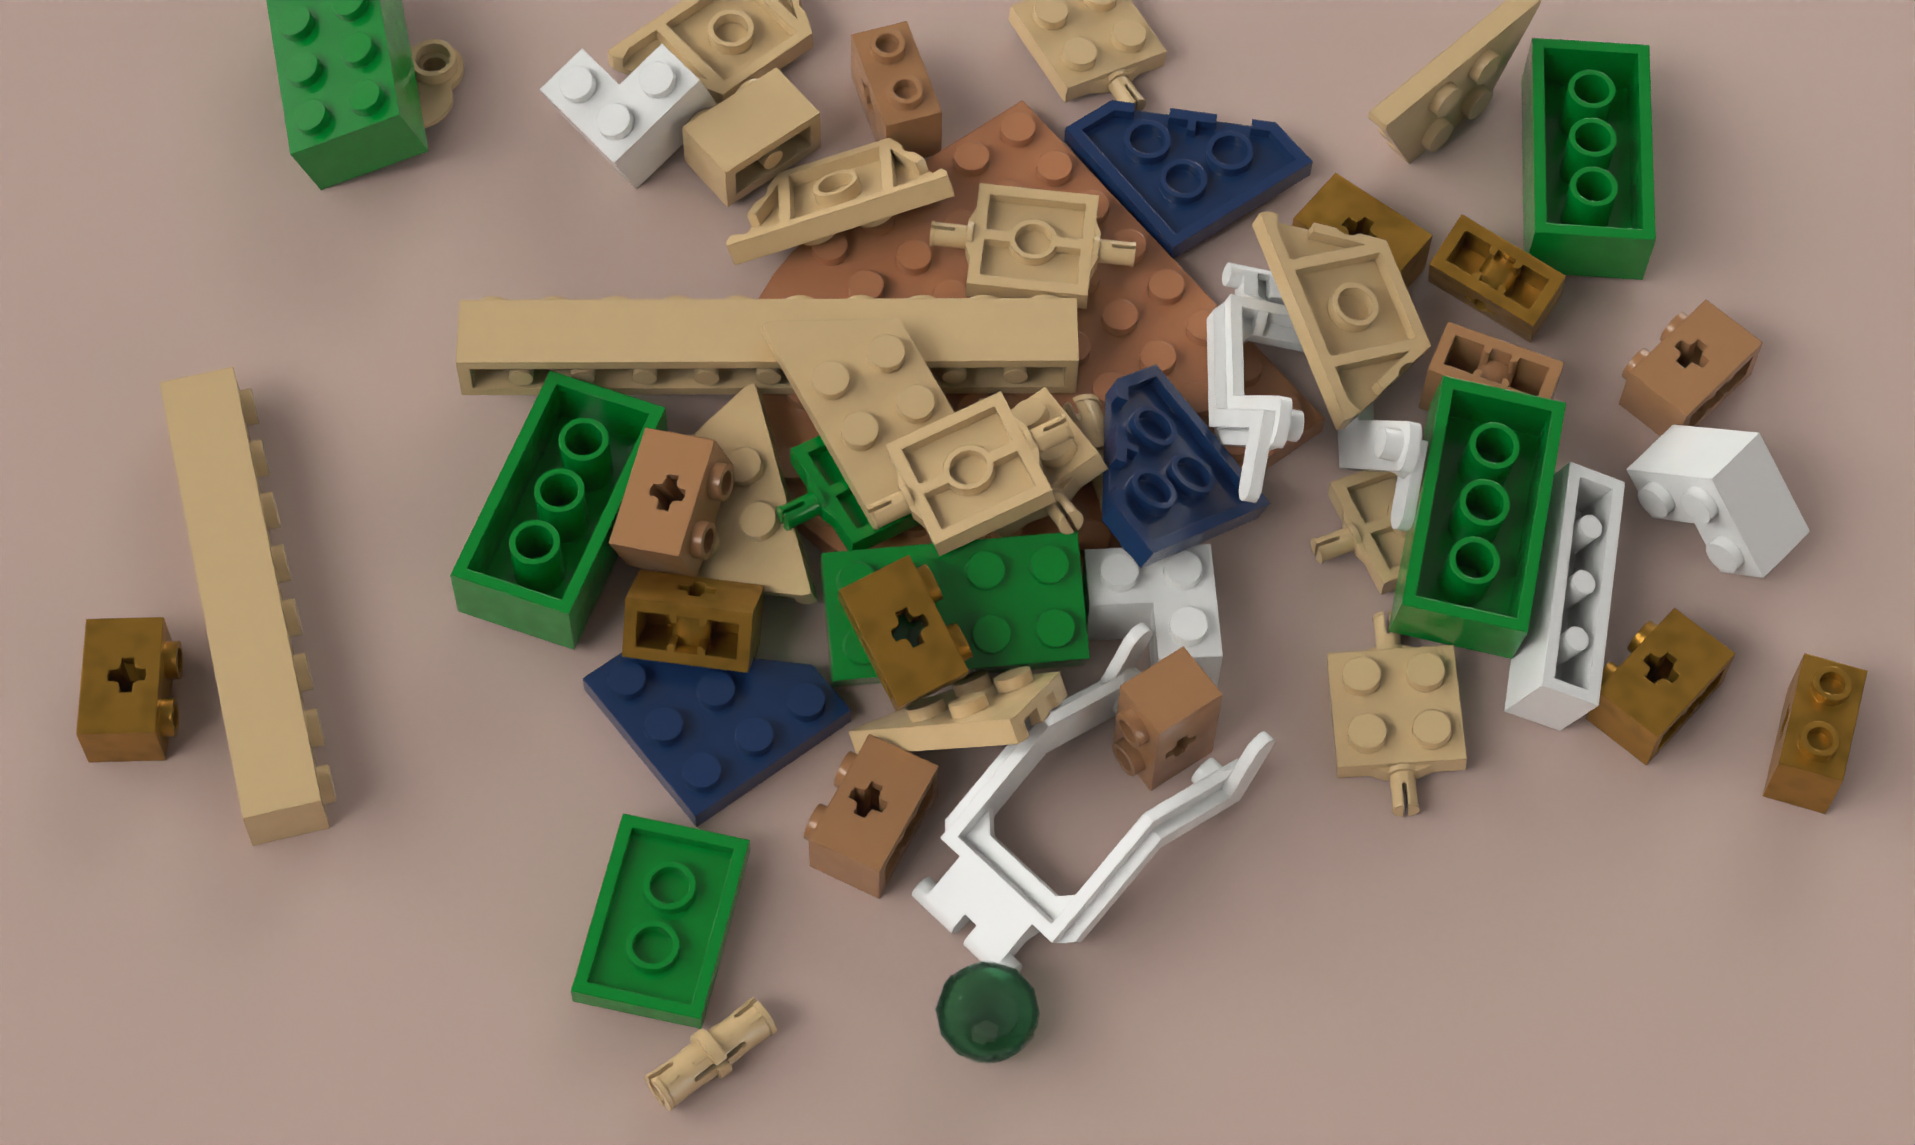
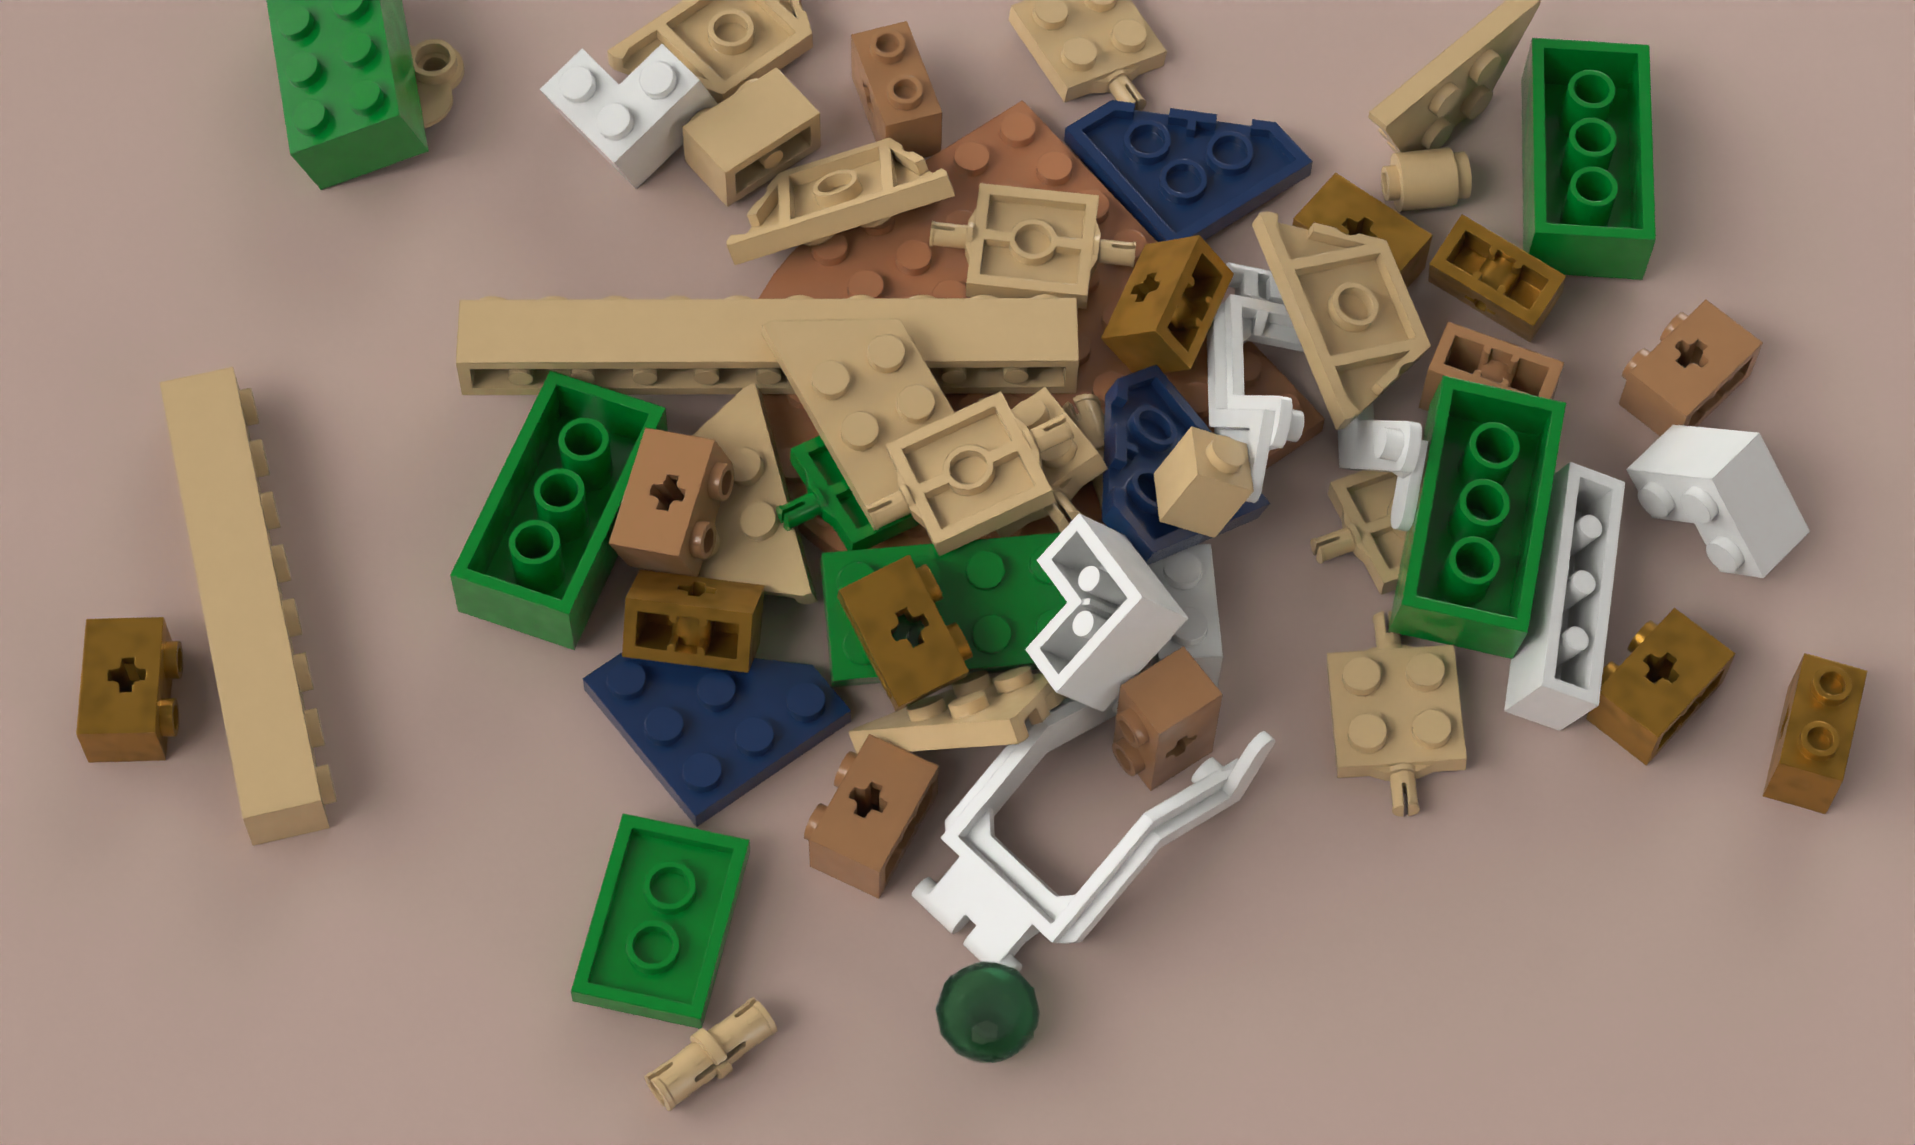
(1112, 616): none -> white brick
(1171, 287): none -> pearl gold brick
(1203, 482): none -> tan brick
(1426, 179): none -> tan brick

